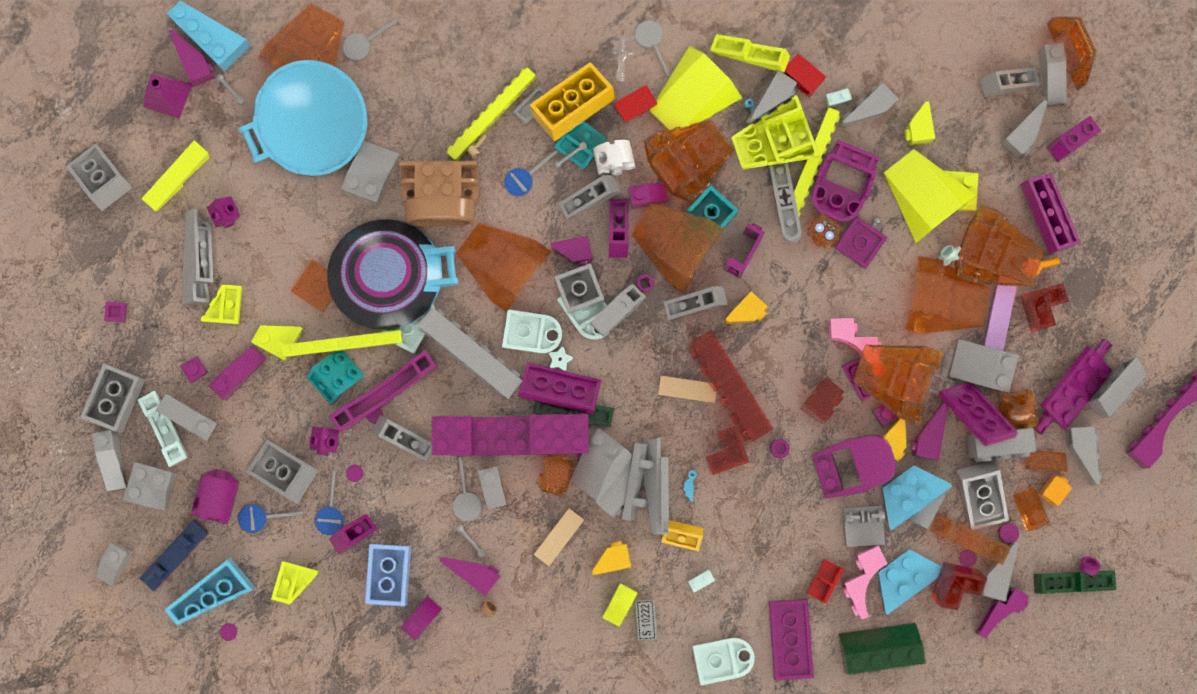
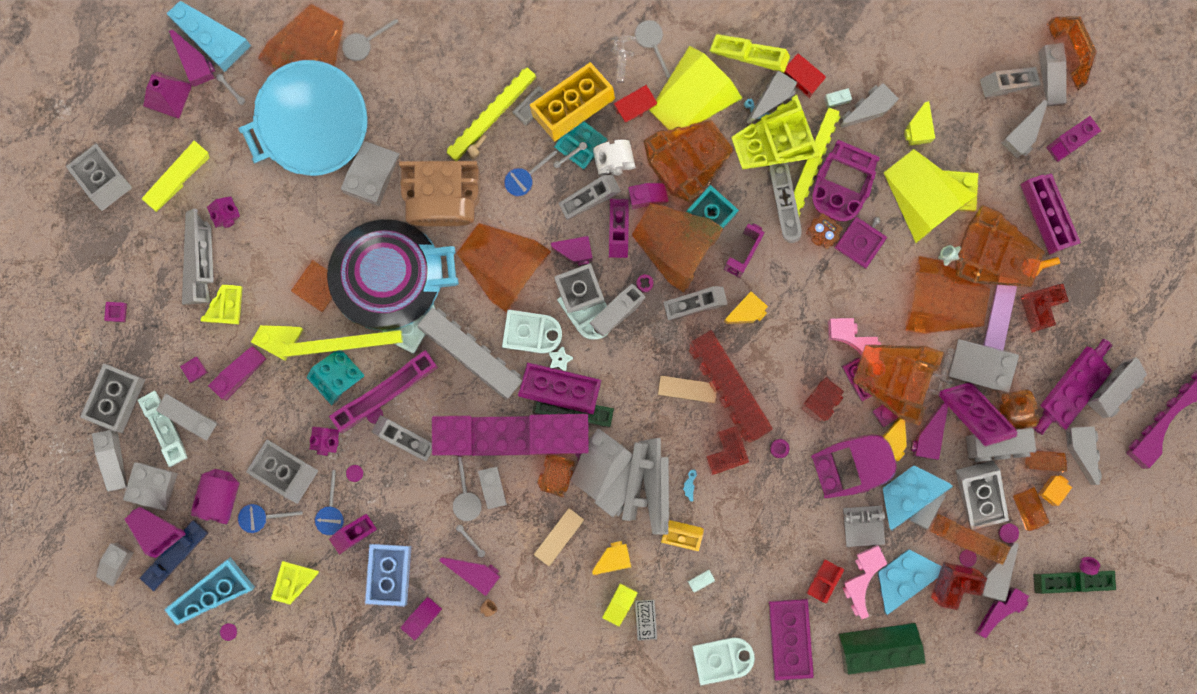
(152, 532): none -> magenta slope

